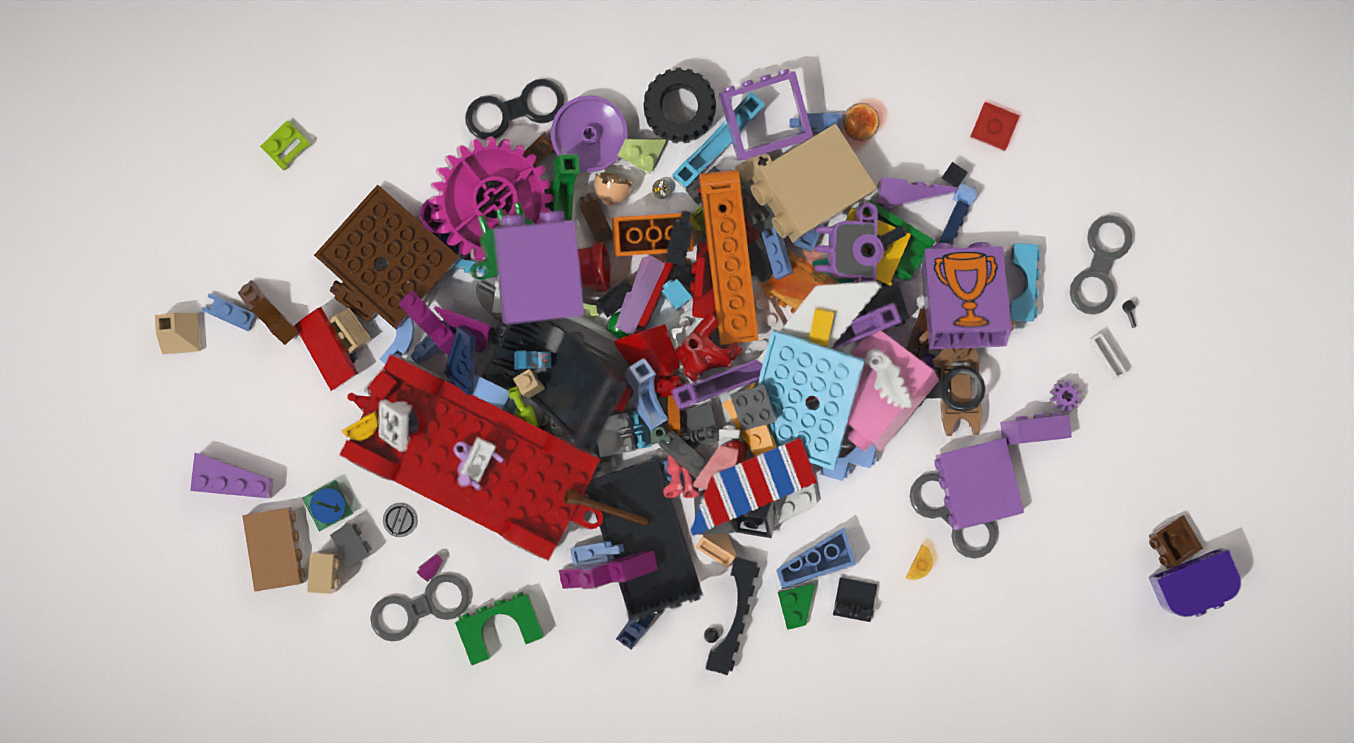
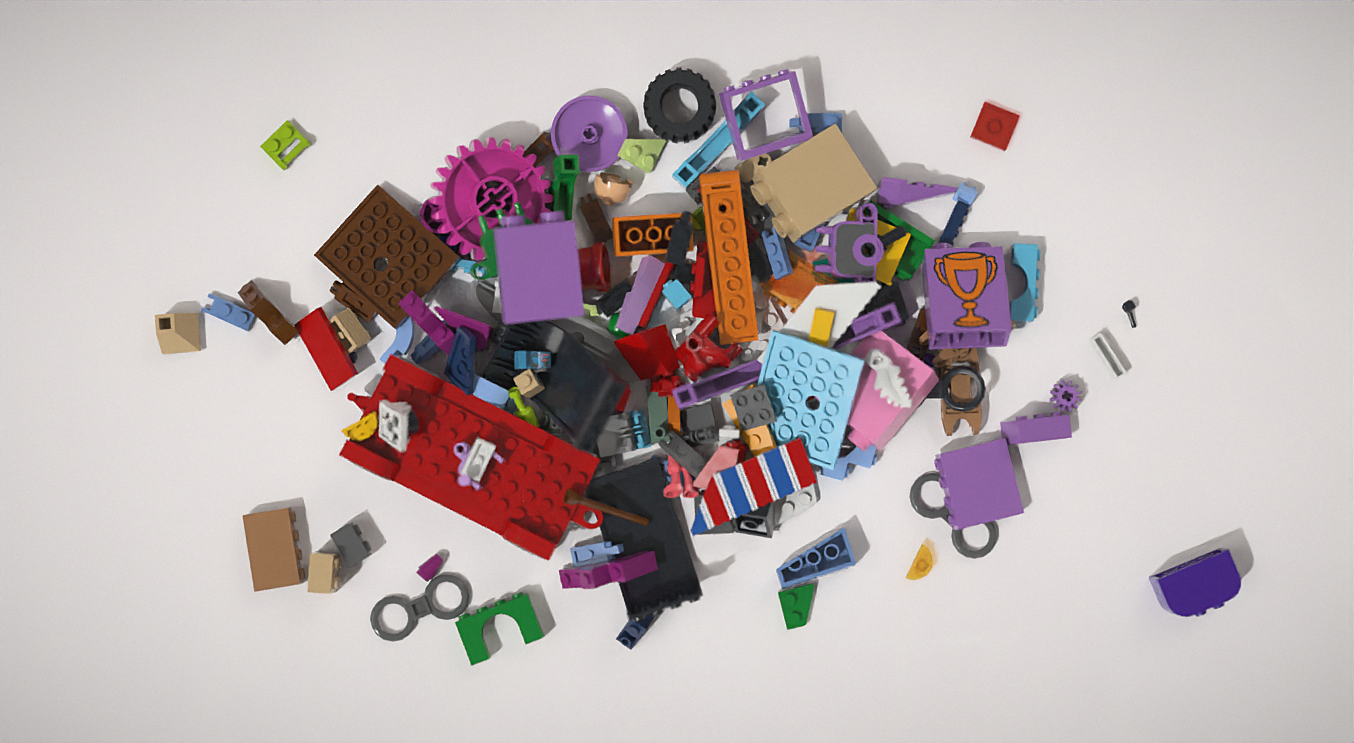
(219, 477): medium lavender wedge -> none
(327, 505): piece -> none
(382, 386): red brick -> none
(399, 520): light grey sticker -> none
(513, 109): black bar -> none
(641, 379): light blue arch -> none
(661, 189): tile -> none
(707, 635): black hinge -> none
(717, 547): light nougat slope -> none
(720, 658): black arch -> none
(855, 599): black hinge -> none
(858, 129): clear orange cylinder -> none
(954, 175): black tile -> none
(1101, 264): dark grey bar -> none
(1175, 542): reddish brown plate -> none

